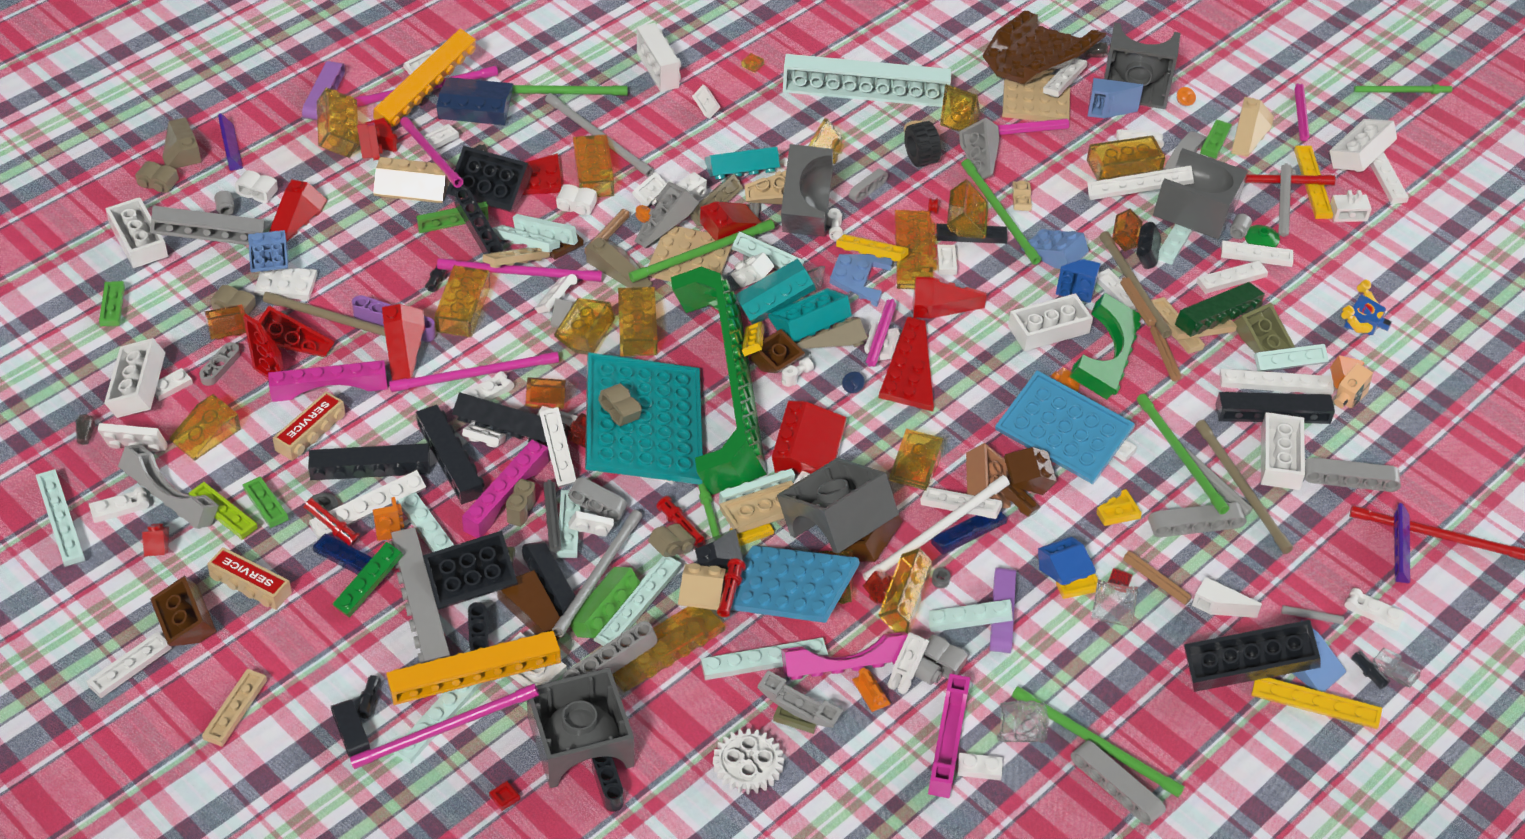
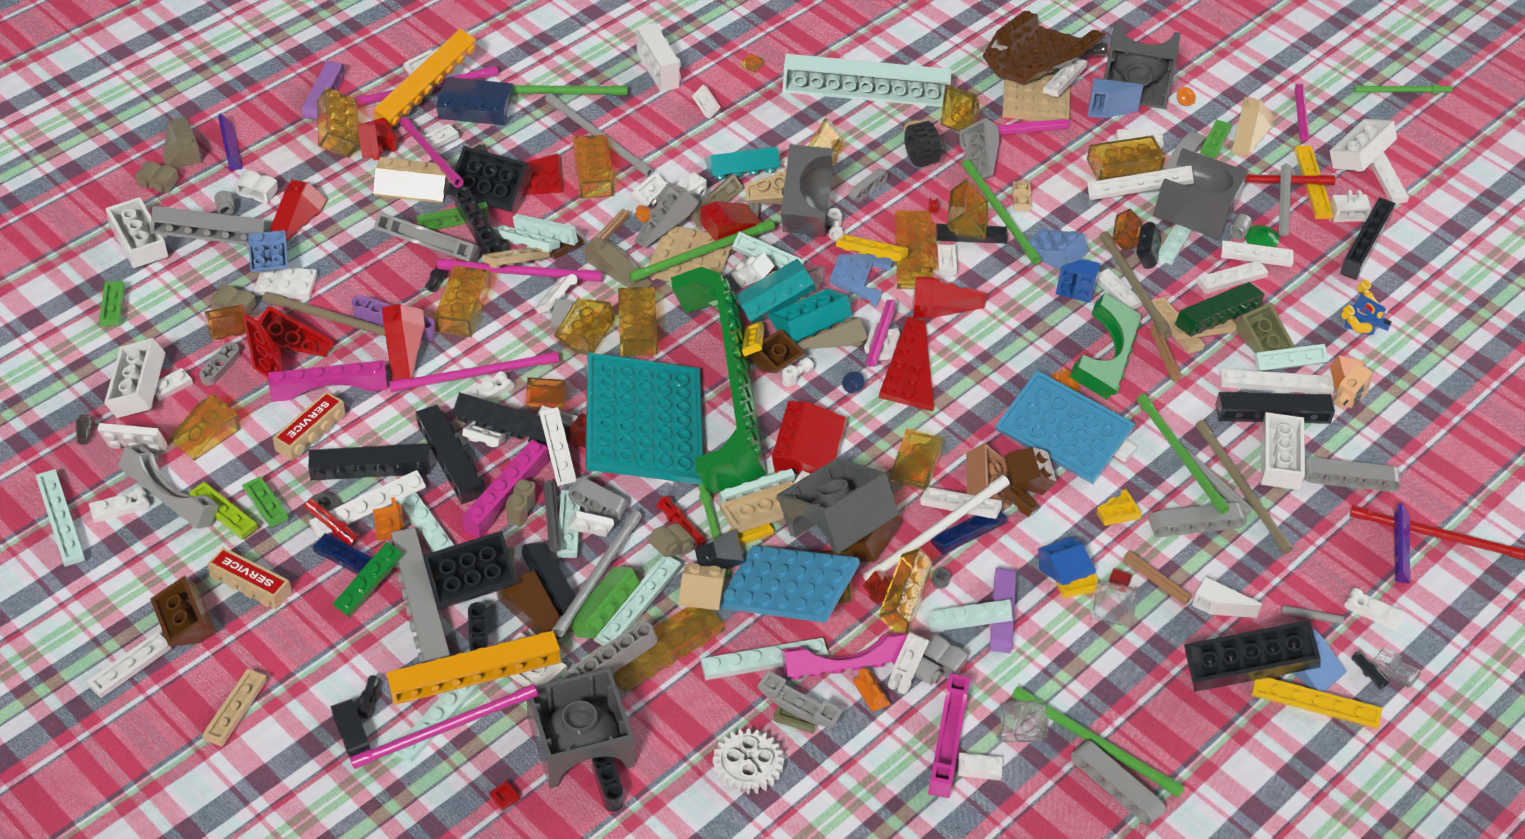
(155, 540): slope -> none
(427, 238): none -> light grey arch
(576, 199): white brick -> none
(620, 404): dark tan brick -> none
(732, 581): red pin -> none
(1050, 322): white brick -> none
(1138, 302): medium nougat axle -> none
(1367, 238): none -> black brick

